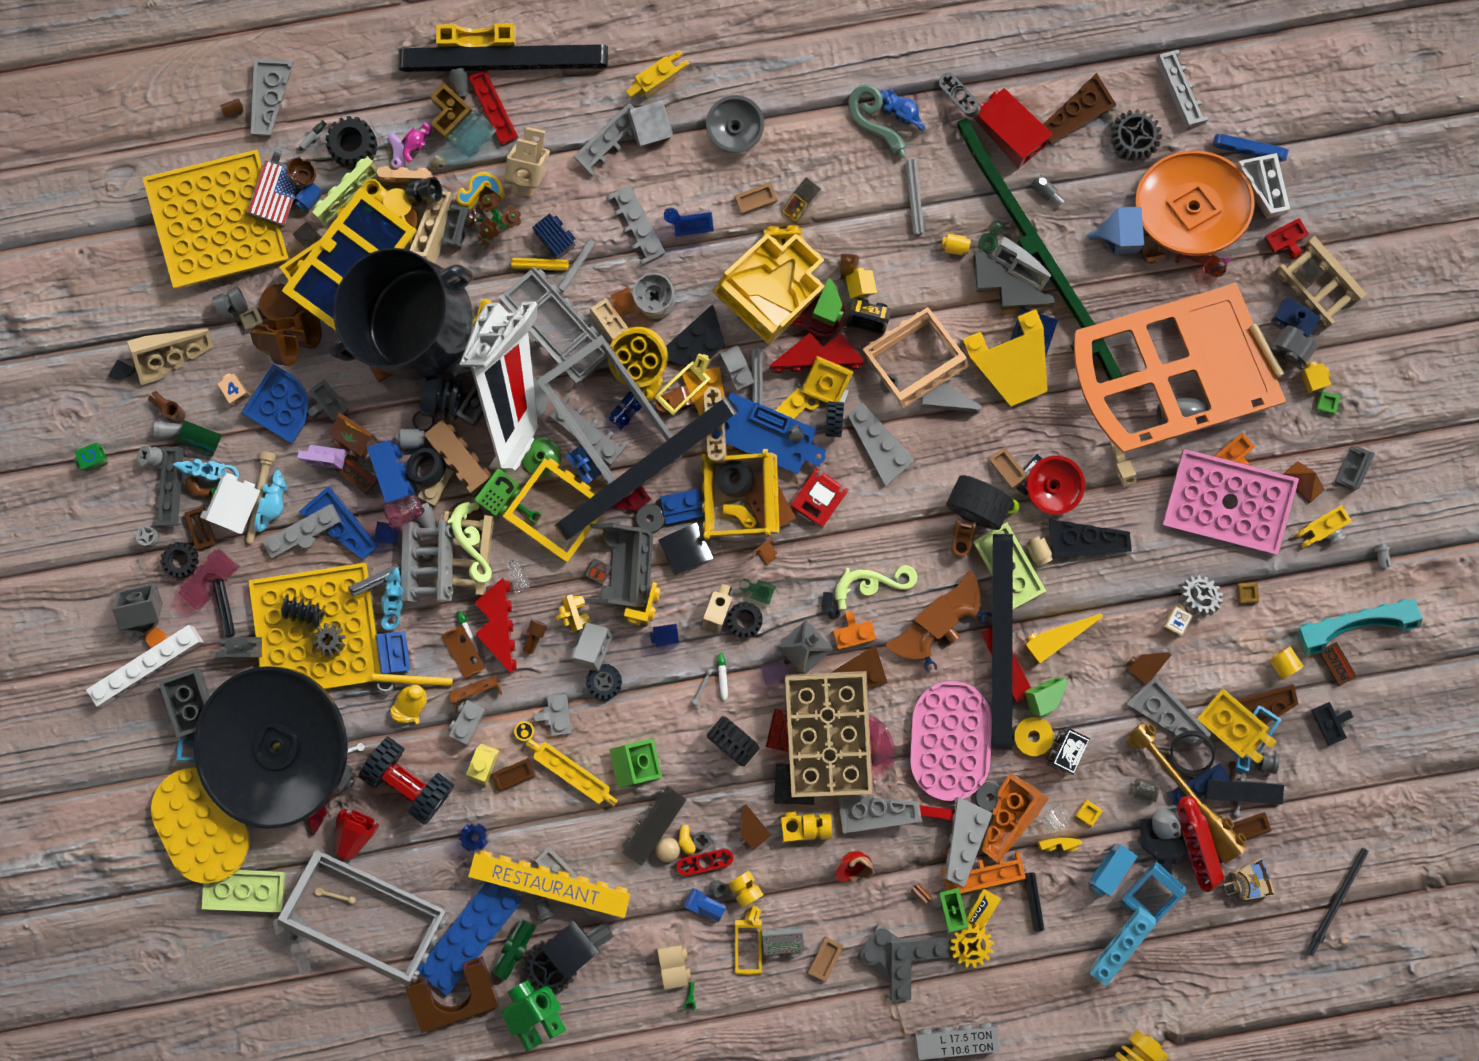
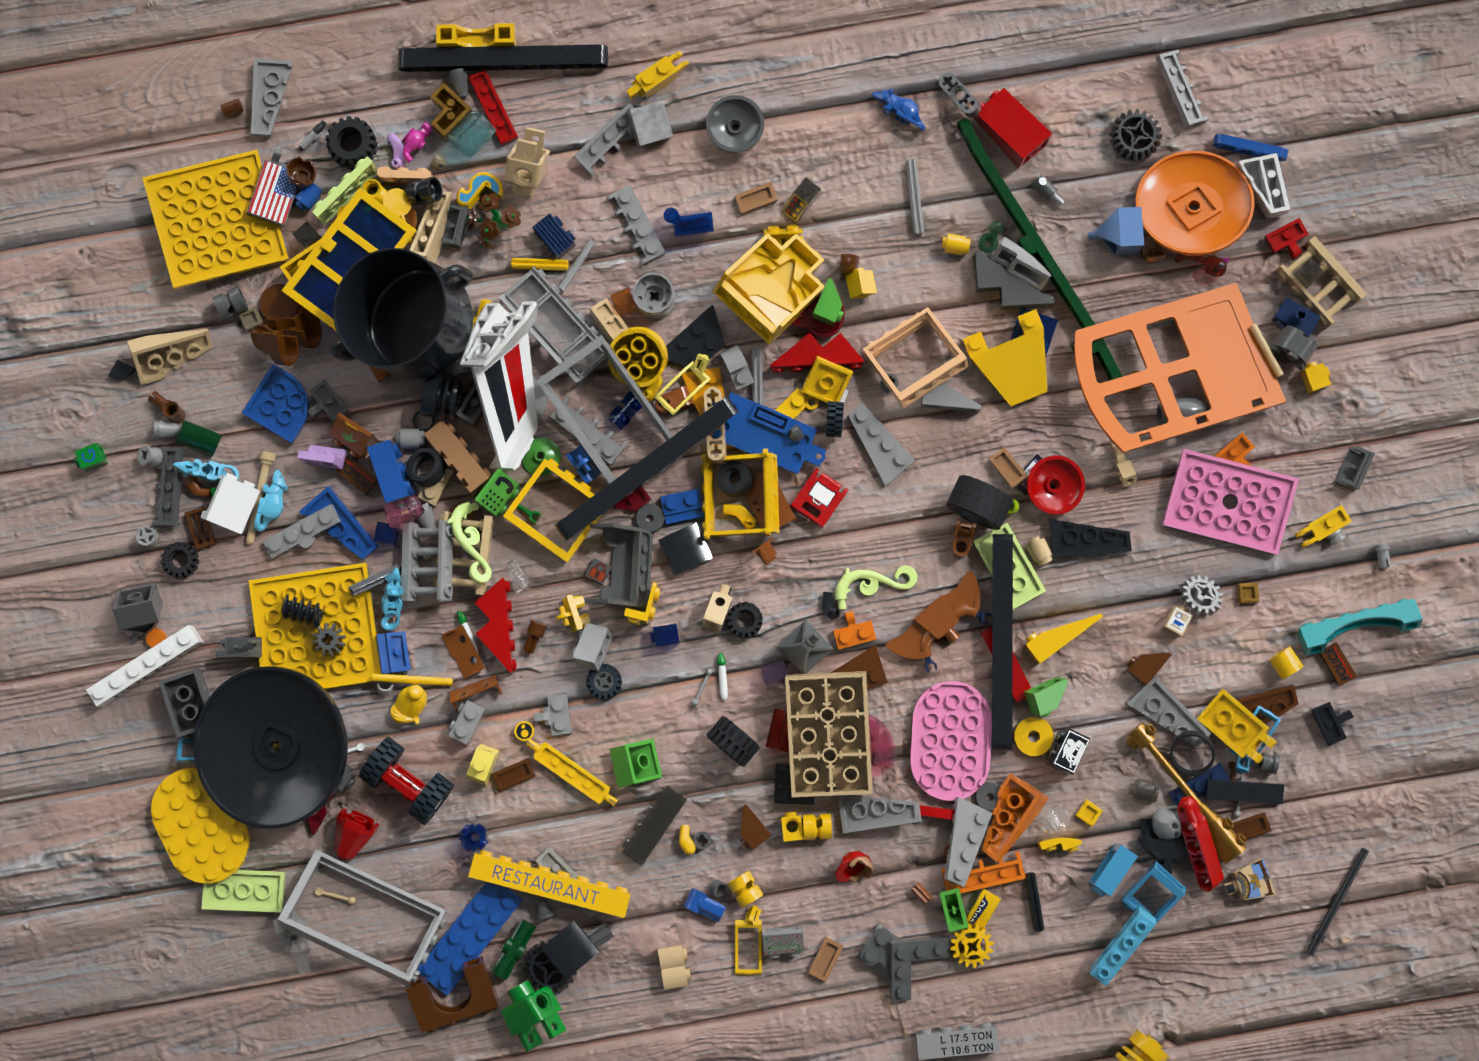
(195, 589): clear pink arch -> none
(224, 608): black axle -> none
(233, 389): light nougat brick -> none
(667, 849): tan piece -> none
(691, 996): green hand -> none
(721, 864): red beam -> none
(761, 591): clear green plate -> none
(869, 316): black slope -> none
(893, 140): sand green plant -> none
(1084, 106): reddish brown wing -> none
(1308, 484): dark orange slope -> none
(1327, 403): bright green tile -> none

